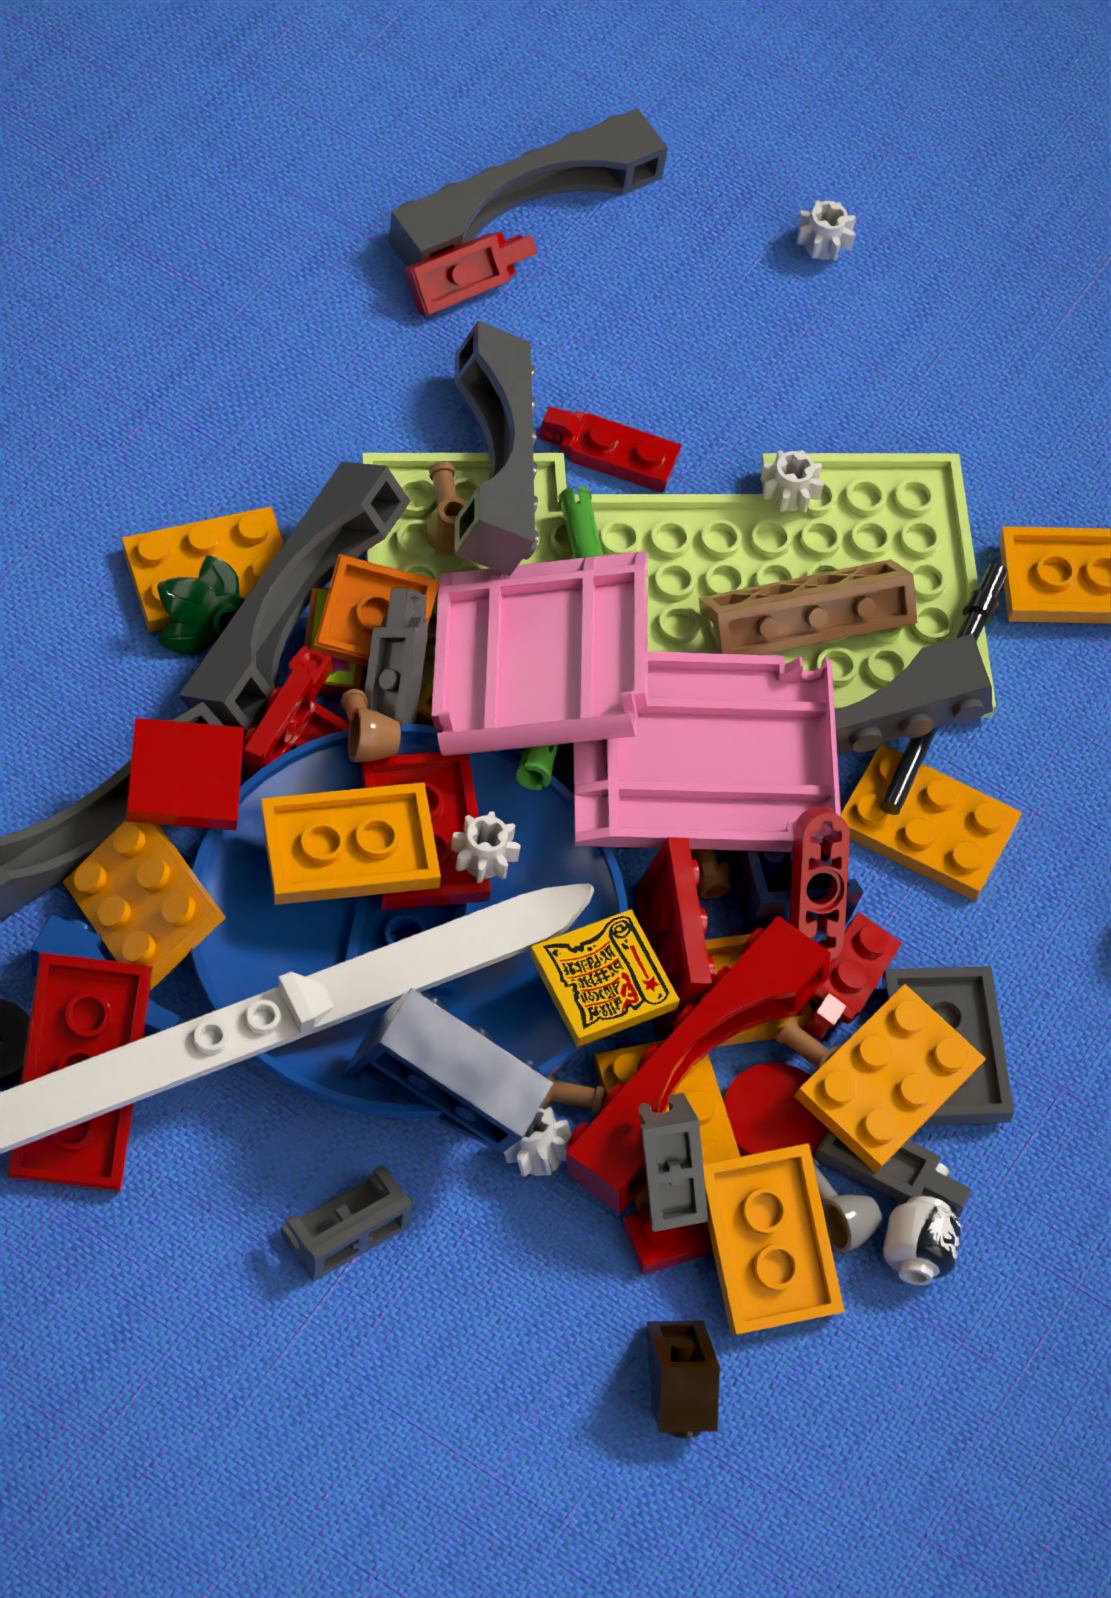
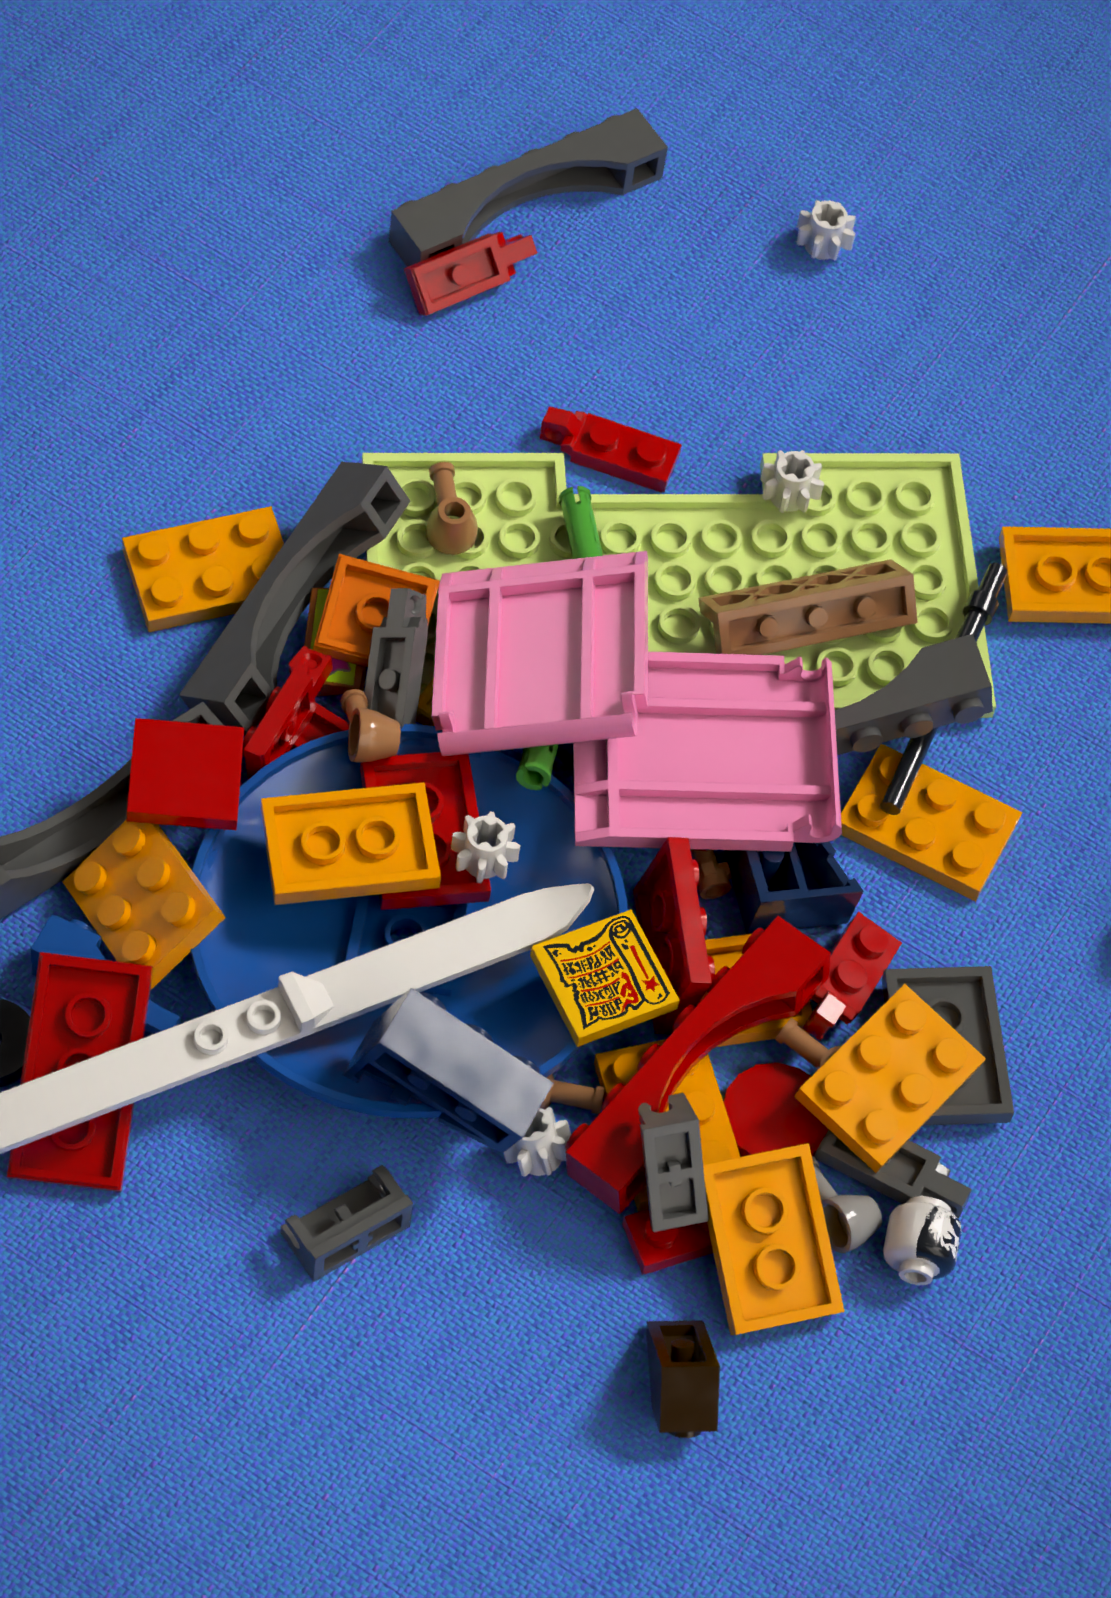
(198, 605): dark green plate -> none
(496, 383): dark grey arch -> none
(835, 848): red beam -> none

